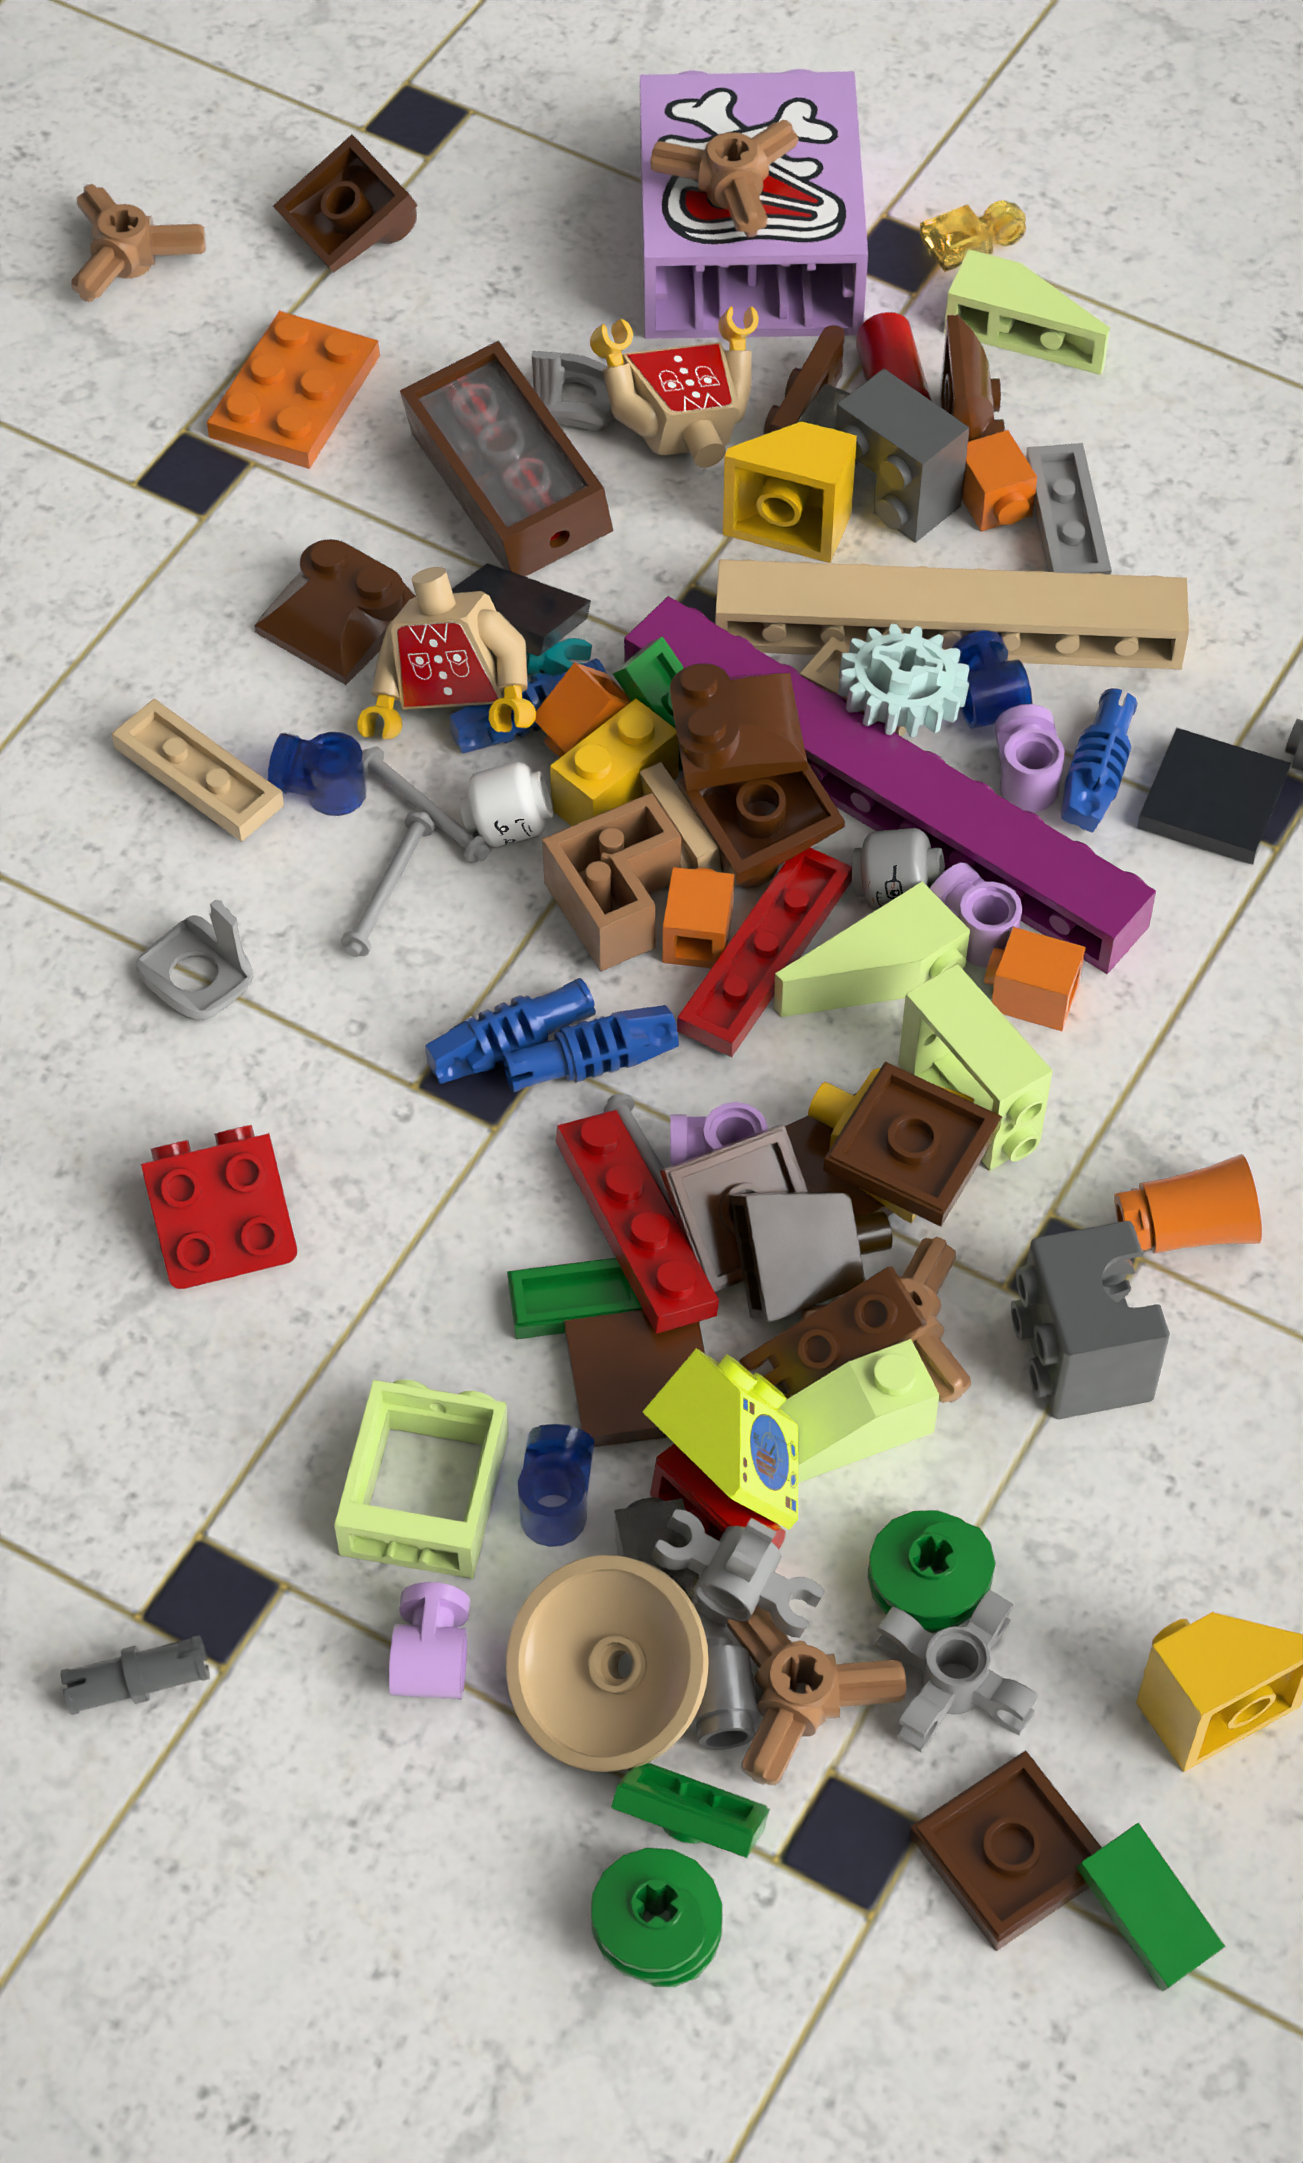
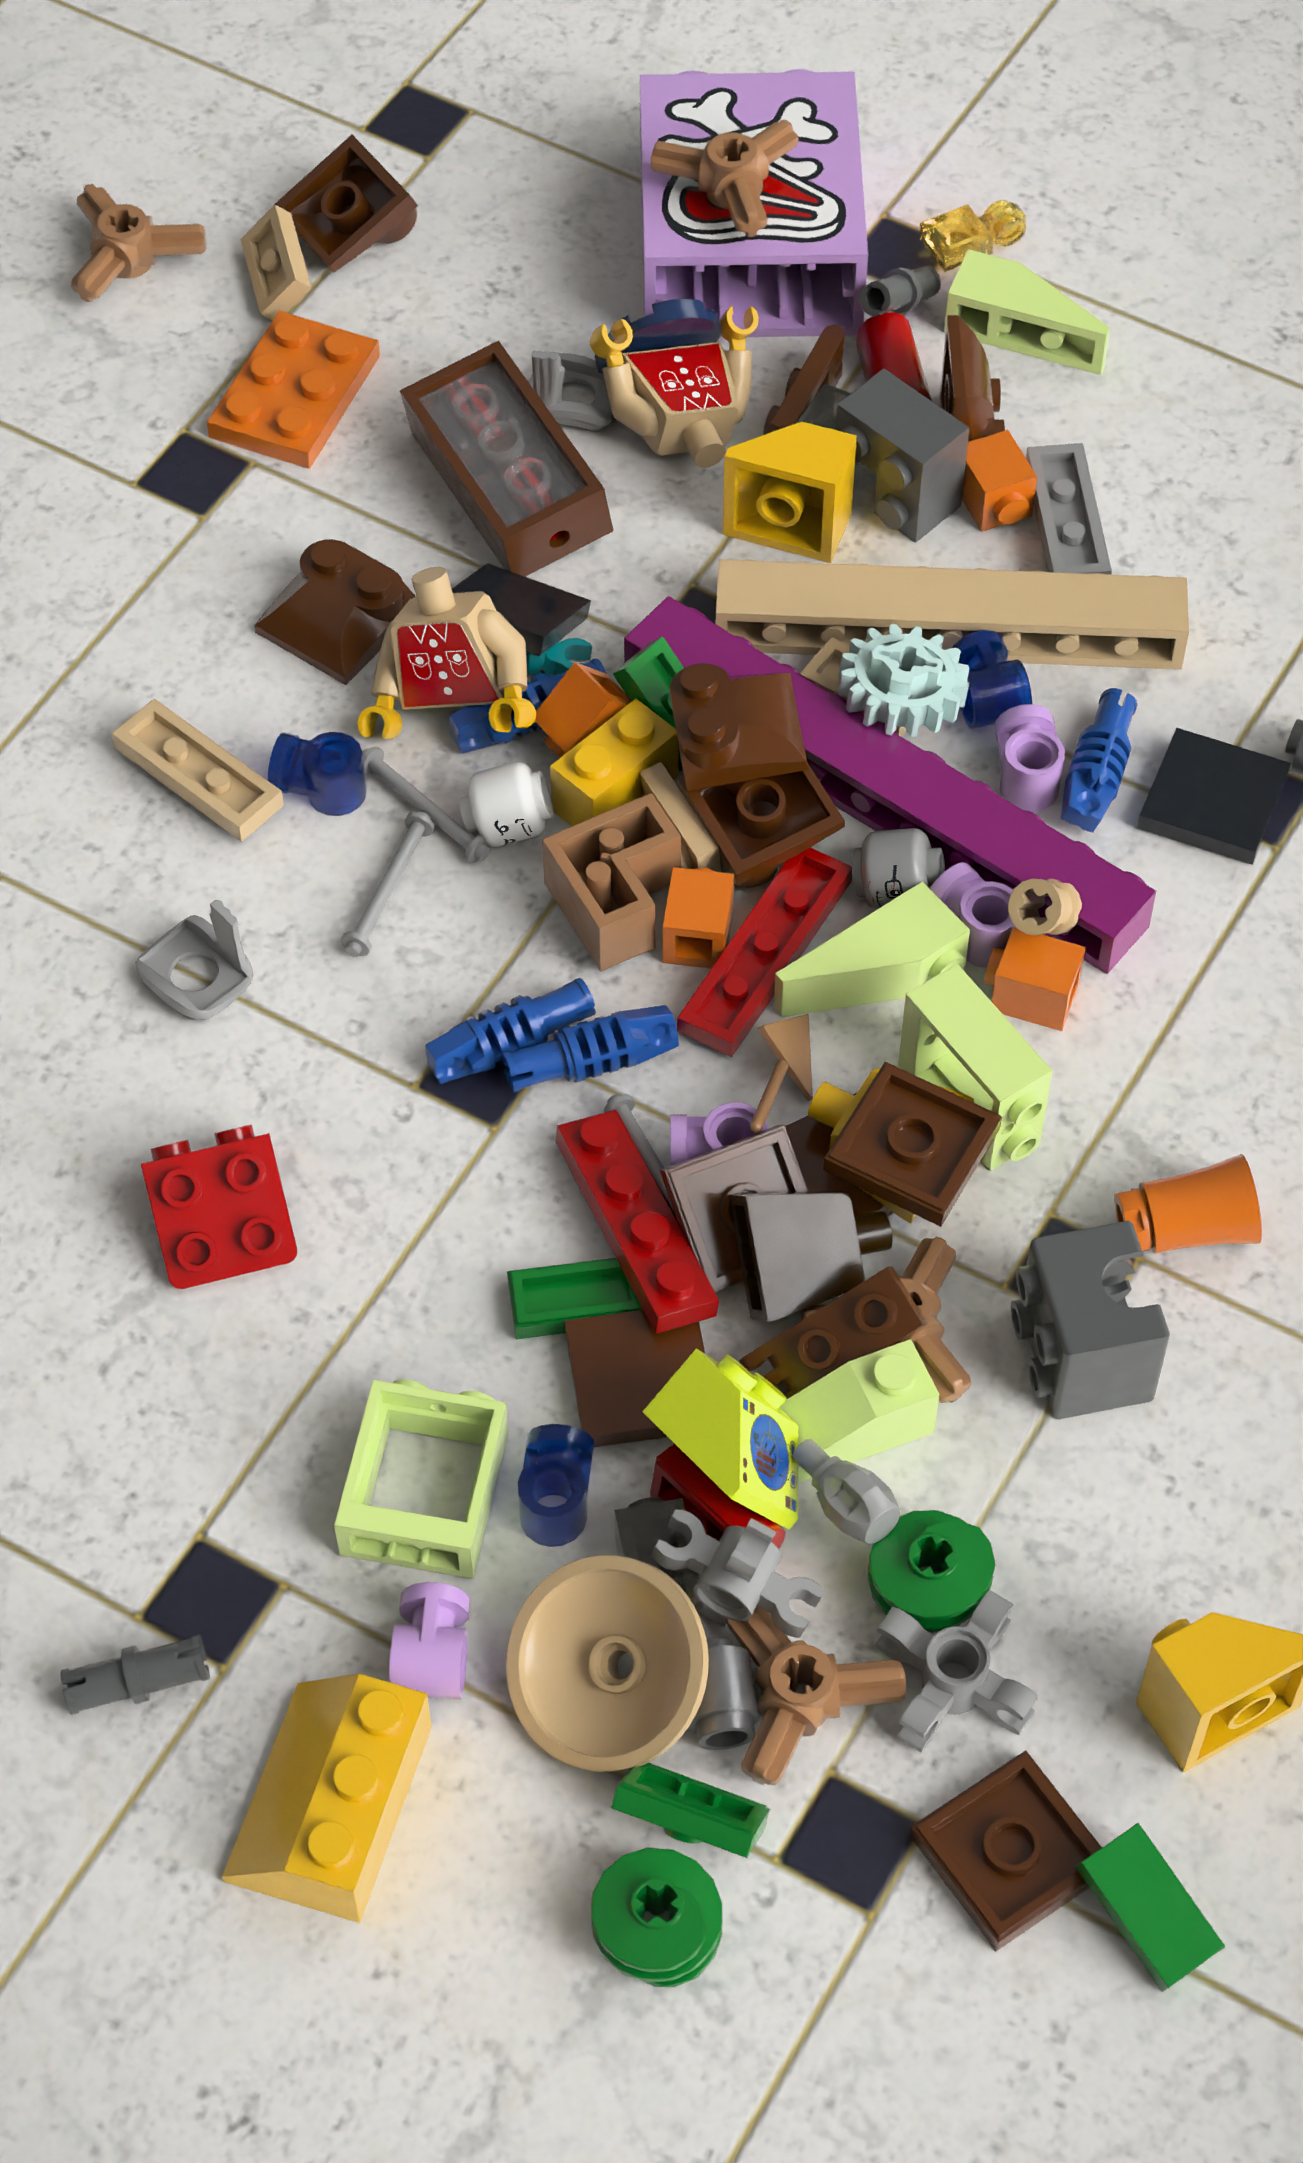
(275, 263): none -> tan plate
(331, 1793): none -> yellow slope
(671, 325): none -> dark blue tile
(791, 1045): none -> medium nougat piece
(849, 1494): none -> light grey piece
(899, 290): none -> dark grey pin
(1029, 897): none -> tan bush

